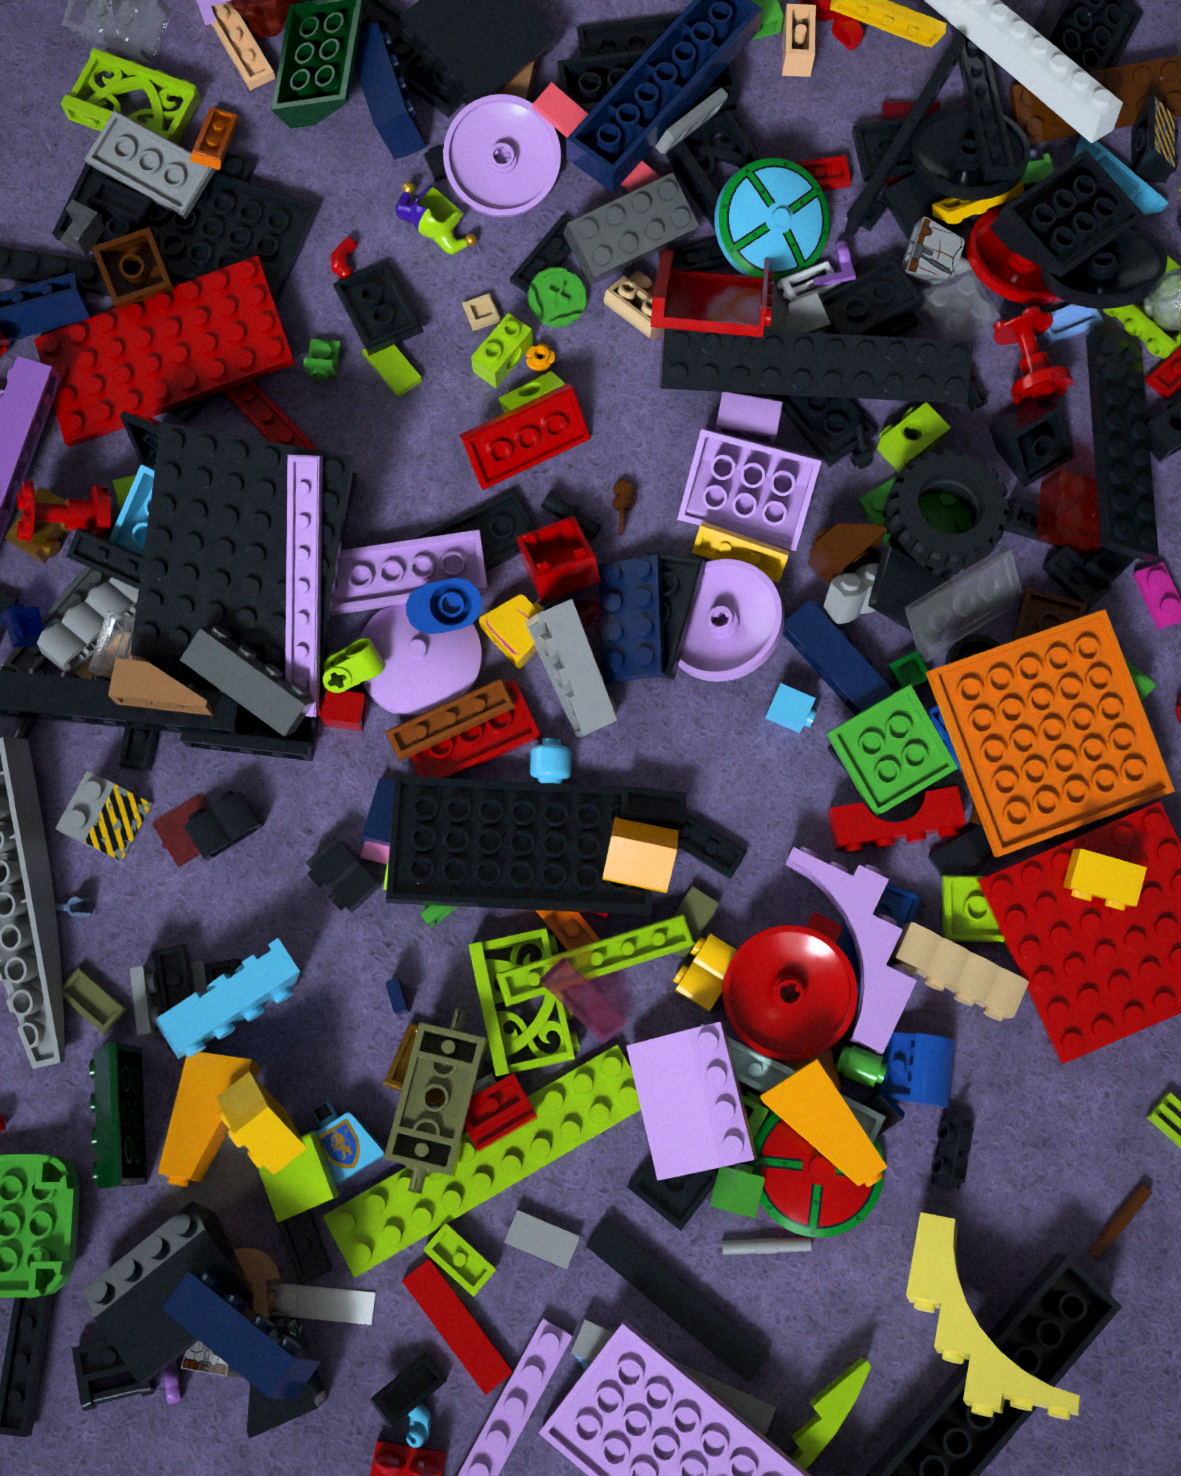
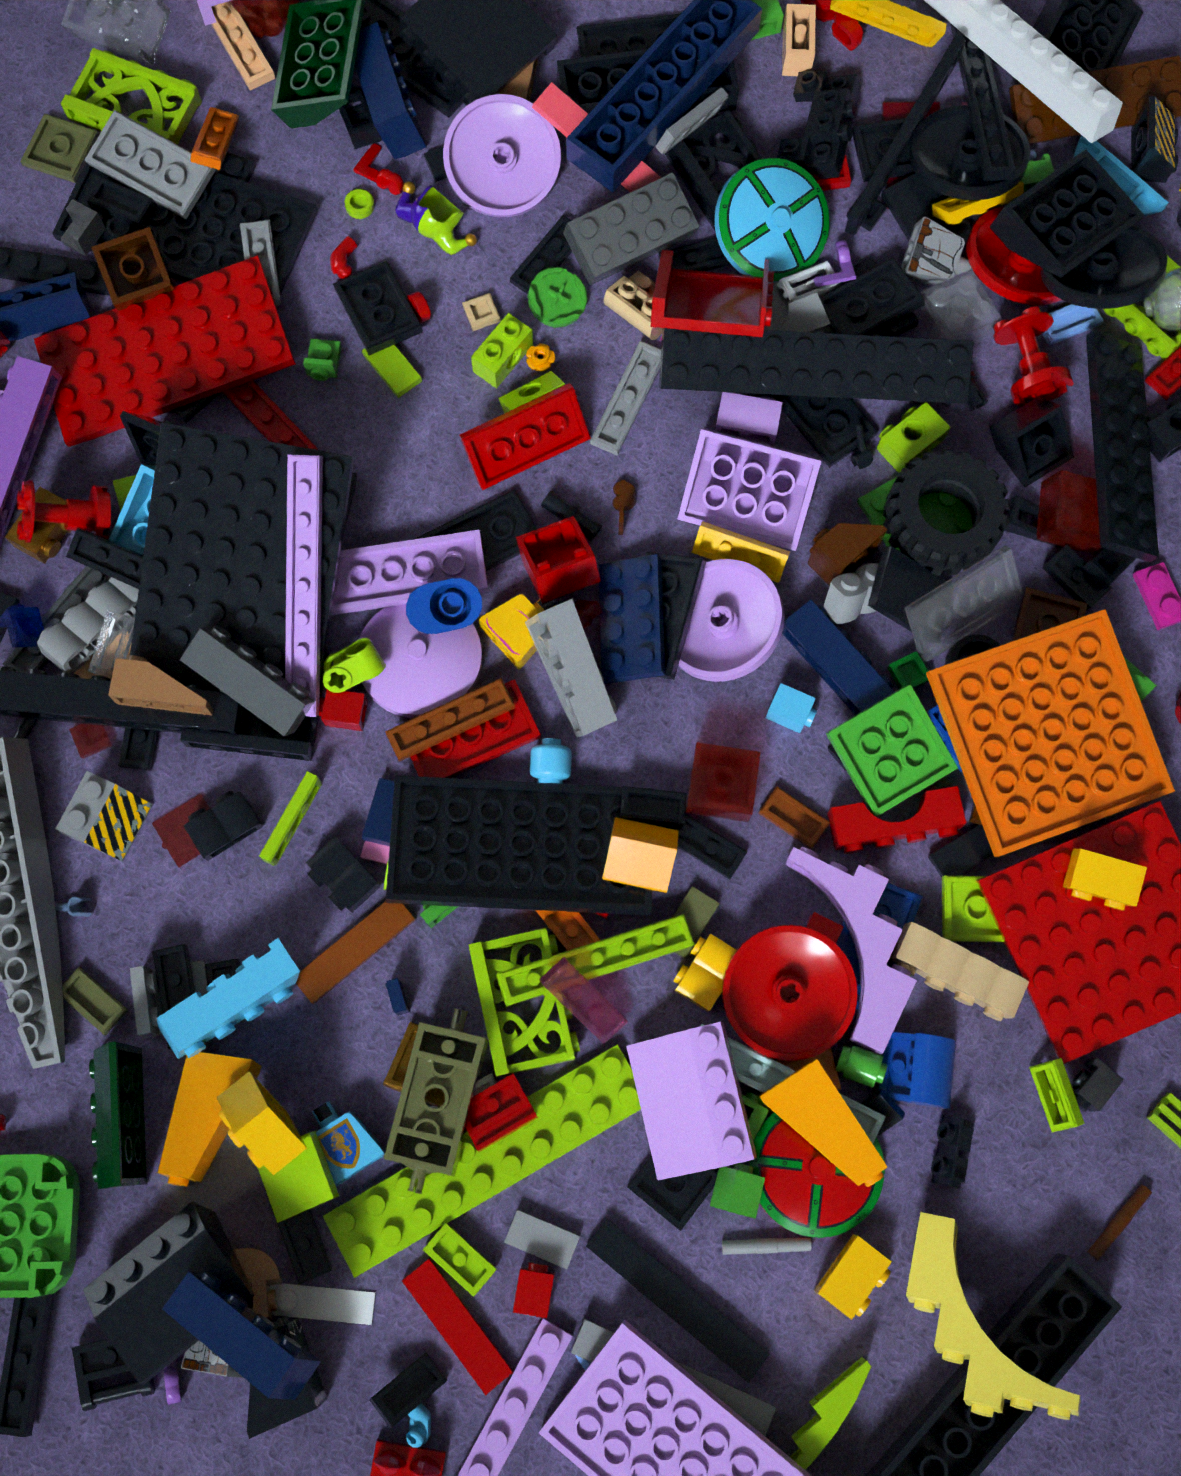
(59, 148): none -> olive tile
(90, 739): none -> clear red tile
(258, 240): none -> light grey tile
(291, 819): none -> lime tile
(353, 950): none -> dark orange tile
(359, 203): none -> lime tile
(362, 134): none -> black slope
(384, 178): none -> red piece
(419, 306): none -> red tile
(534, 1290): none -> red brick
(627, 399): none -> light grey tile
(723, 782): none -> clear red brick
(794, 817): none -> dark orange tile
(828, 122): none -> black bracket
(853, 1277): none -> yellow brick
(1060, 1093): none -> lime tile
(1095, 1086): none -> black brick

